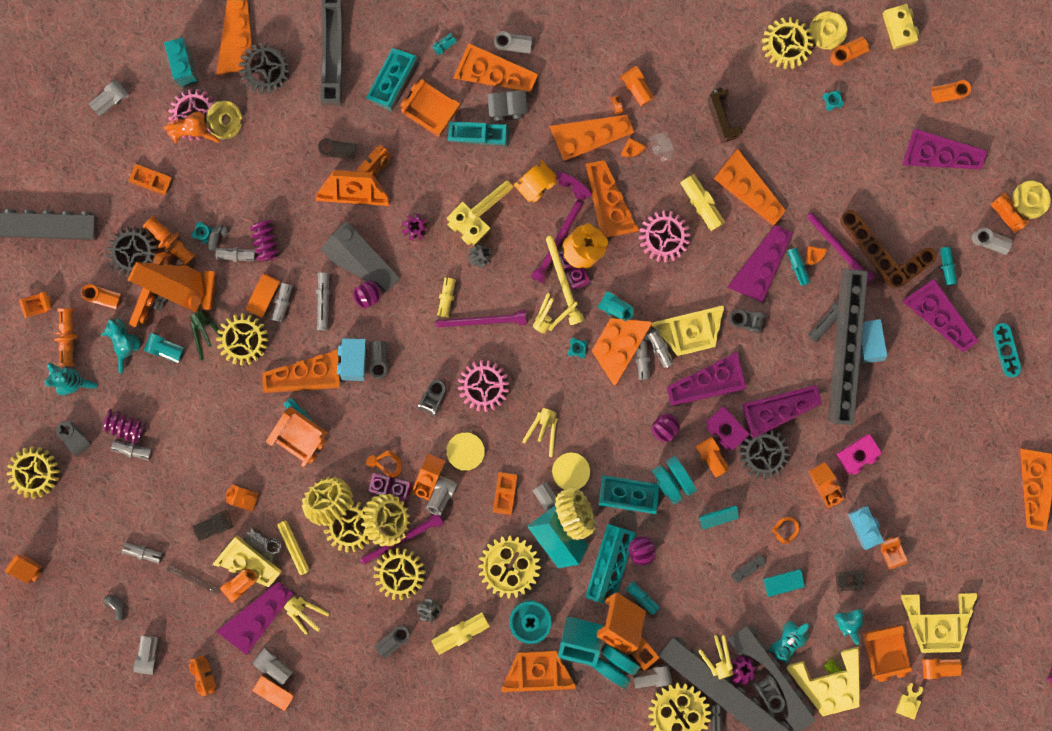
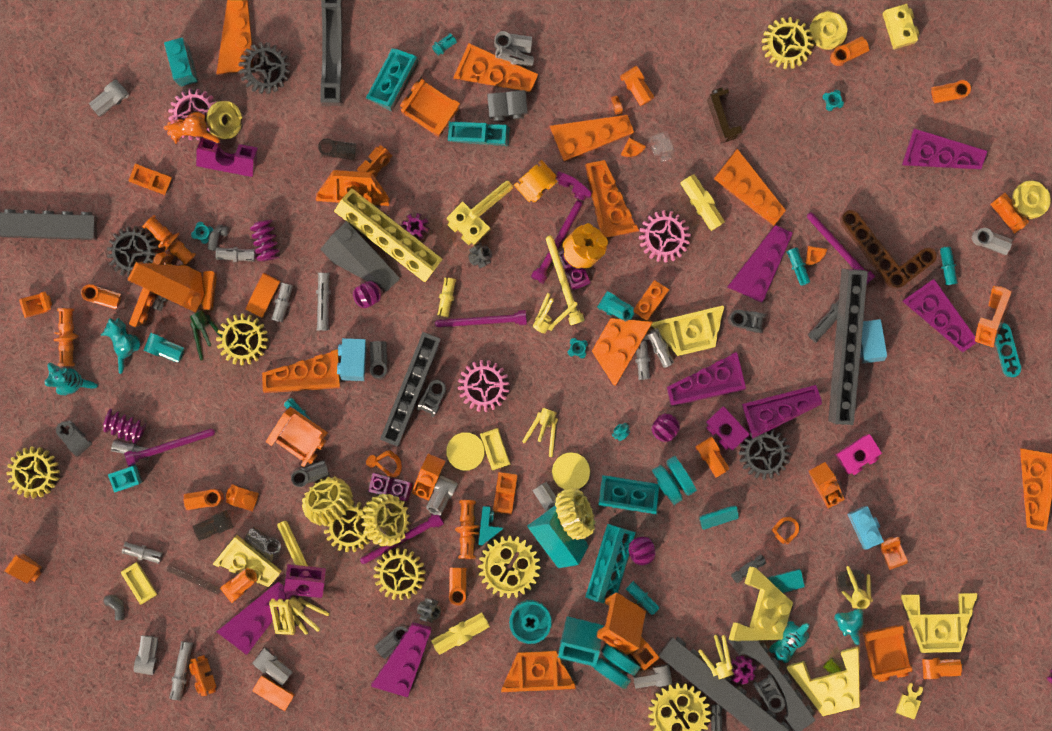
(125, 478): none -> teal slope
(133, 457): none -> magenta piece
(139, 583): none -> light yellow tile
(179, 678): none -> light grey pin
(202, 499): none -> orange piece
(211, 156): none -> magenta arch
(287, 620): none -> light yellow tile
(304, 581): none -> magenta brick
(312, 473): none -> dark grey piece
(388, 235): none -> light yellow brick
(403, 663): none -> magenta wing
(410, 389): none -> dark grey brick
(457, 582): none -> orange piece
(467, 530): none -> orange piece
(487, 531): none -> teal slope
(495, 449): none -> light yellow tile
(525, 60): none -> light grey pin
(621, 431): none -> teal plate
(650, 300): none -> orange hinge
(770, 612): none -> light yellow wing
(860, 598): none -> light yellow plant
(988, 330): none -> orange panel

